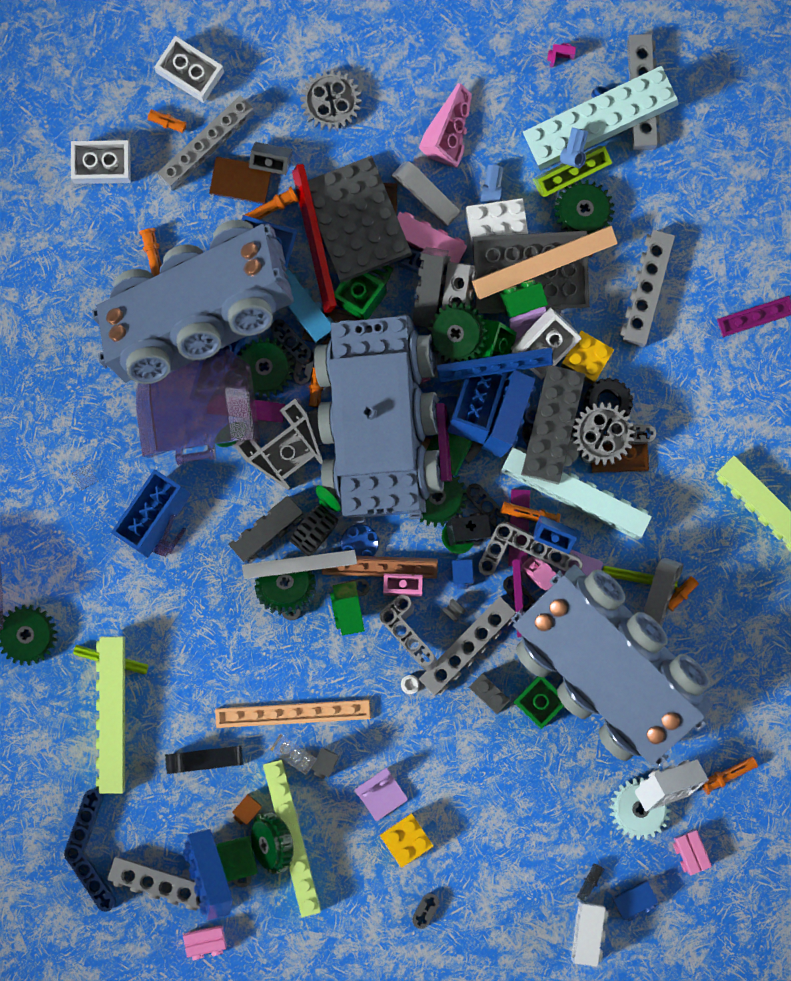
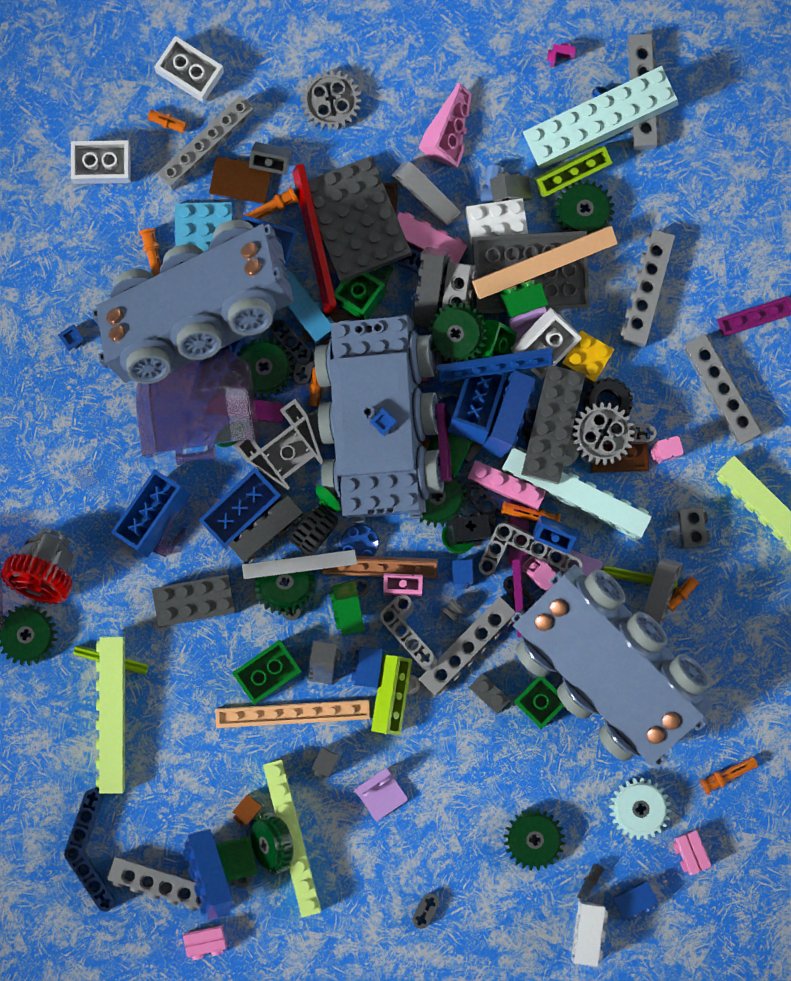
(41, 568): none -> red piece
(71, 337): none -> blue plate
(193, 601): none -> dark grey brick
(198, 221): none -> medium azure plate
(204, 759): black beam -> none
(240, 508): none -> blue brick
(267, 672): none -> green brick
(293, 754): clear plate -> none
(323, 662): none -> dark grey wedge
(368, 667): none -> blue brick
(383, 422): none -> blue plate
(391, 695): none -> lime brick
(406, 840): yellow brick -> none
(506, 485): none -> bright pink brick
(510, 187): none -> dark grey brick
(526, 851): none -> dark green gear
(573, 153): medium blue piece -> none
(667, 450): none -> bright pink brick
(671, 784): white brick -> none
(688, 528): none -> dark grey brick
(721, 400): none -> light grey brick

